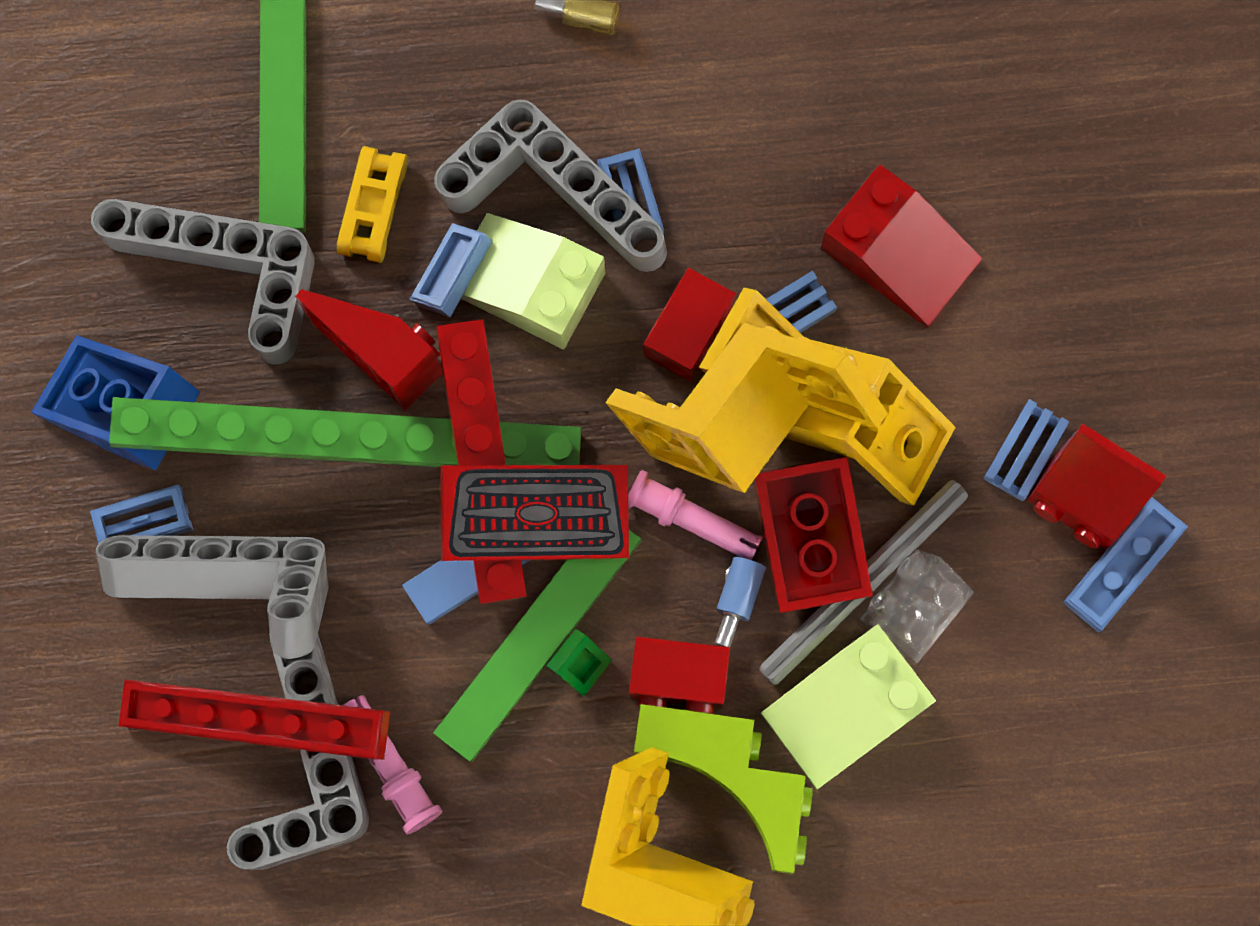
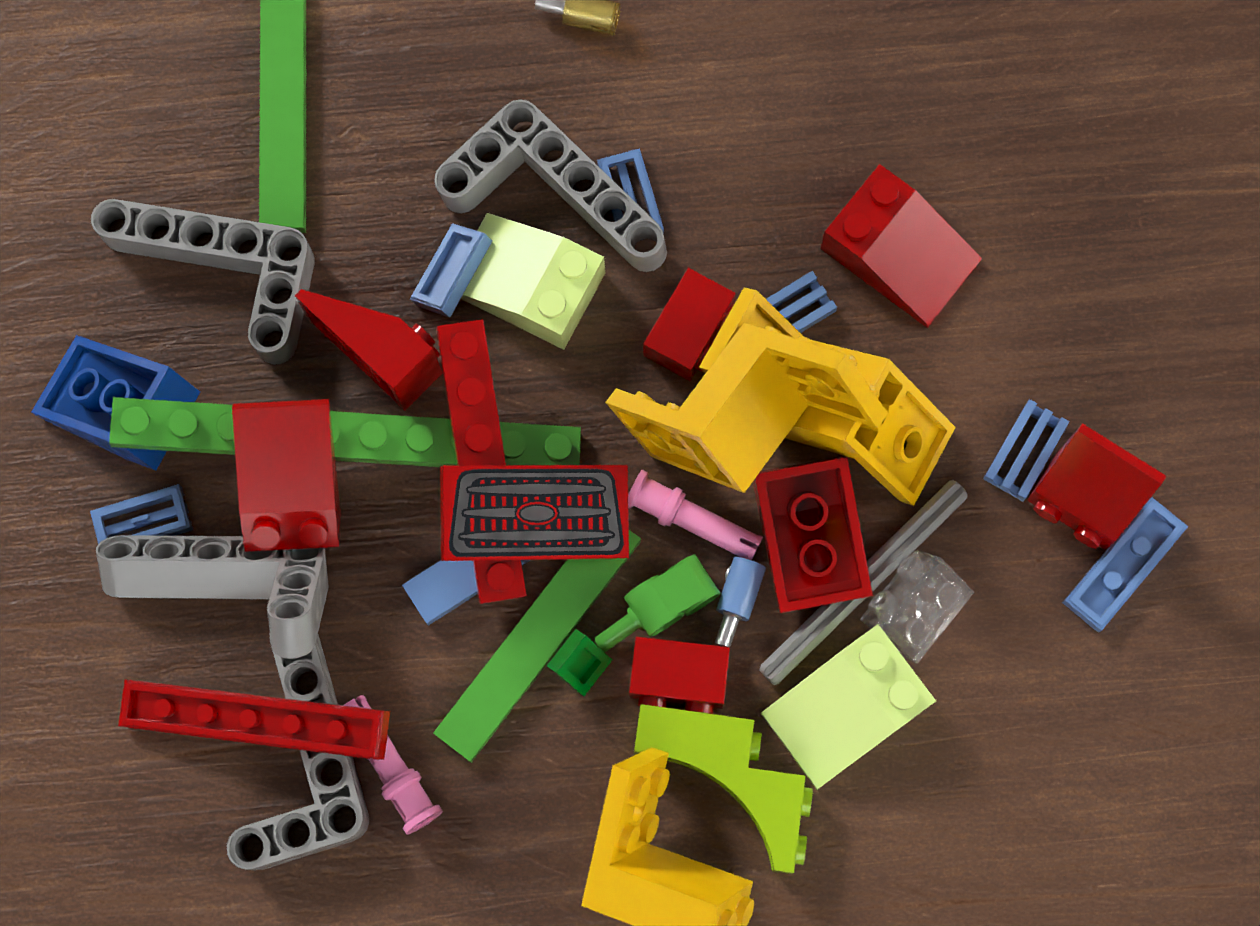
(286, 475): none -> red slope
(371, 204): yellow plate -> none
(662, 601): none -> bright green beam

